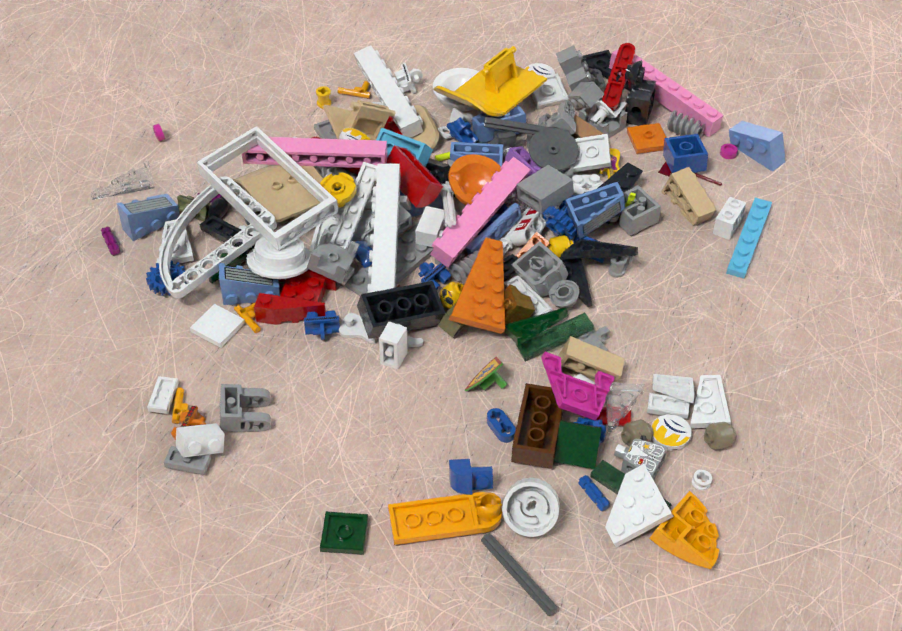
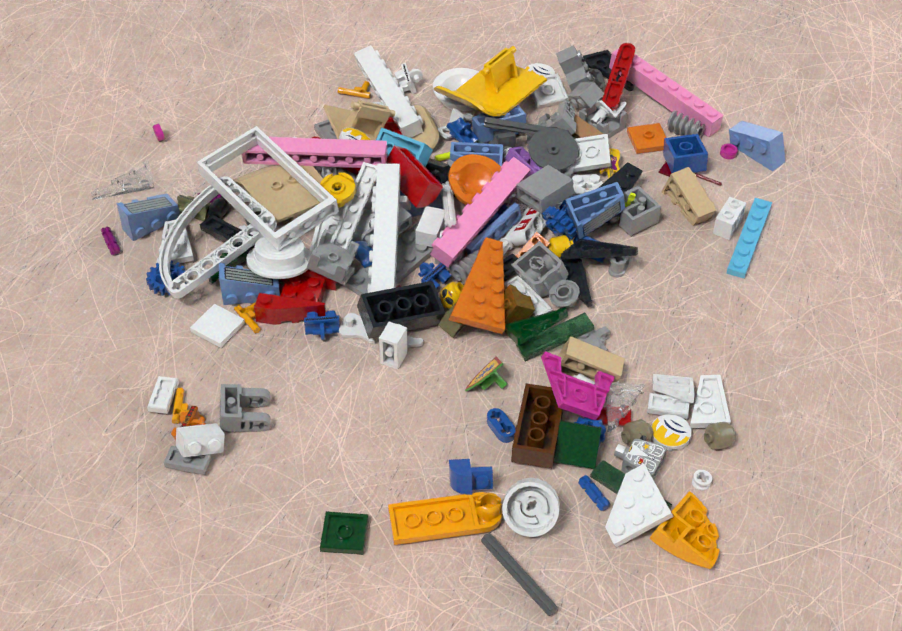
(323, 96): yellow bush -> none
(641, 94): black brick -> none

